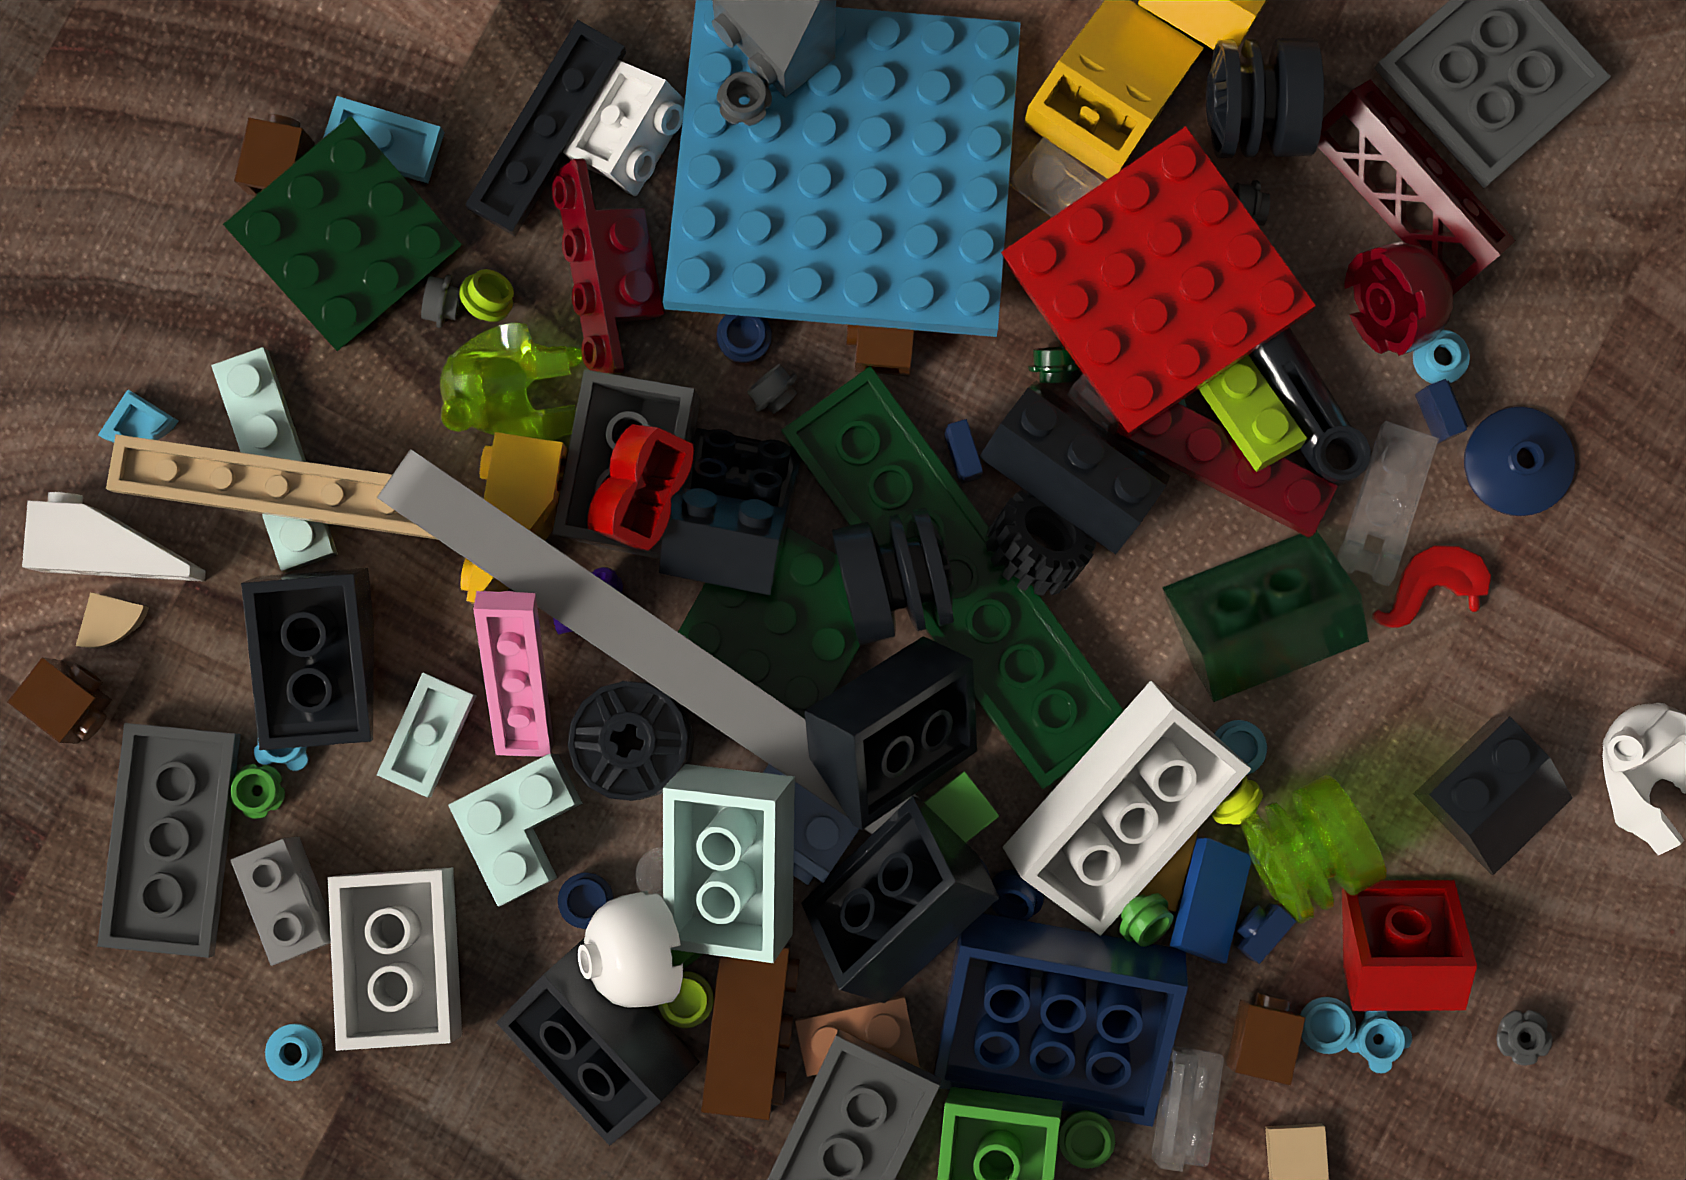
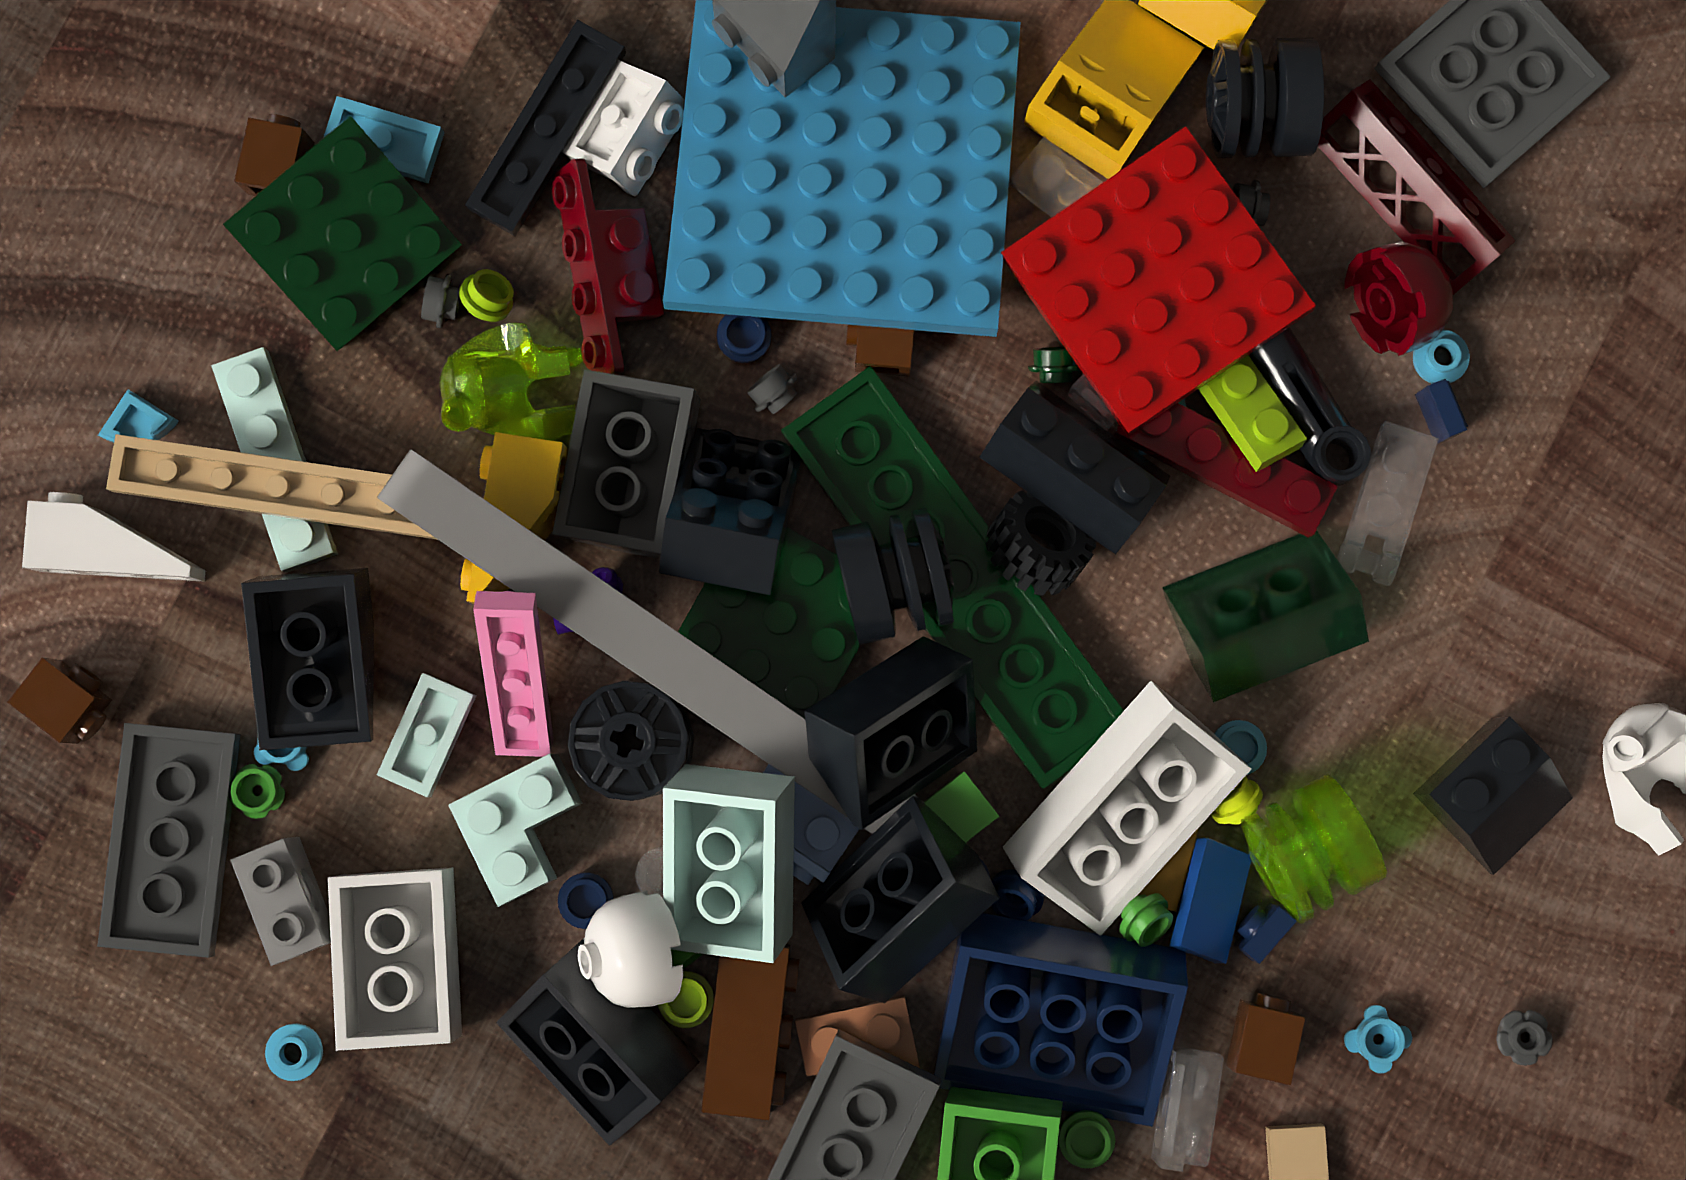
(108, 621): tan tile -> none
(644, 475): red brick -> none
(744, 85): dark grey plate -> none
(963, 452): dark blue tile -> none
(1328, 1025): medium azure plate -> none
(1407, 947): red slope -> none
(1439, 566): red piece -> none
(1494, 468): dark blue dish -> none

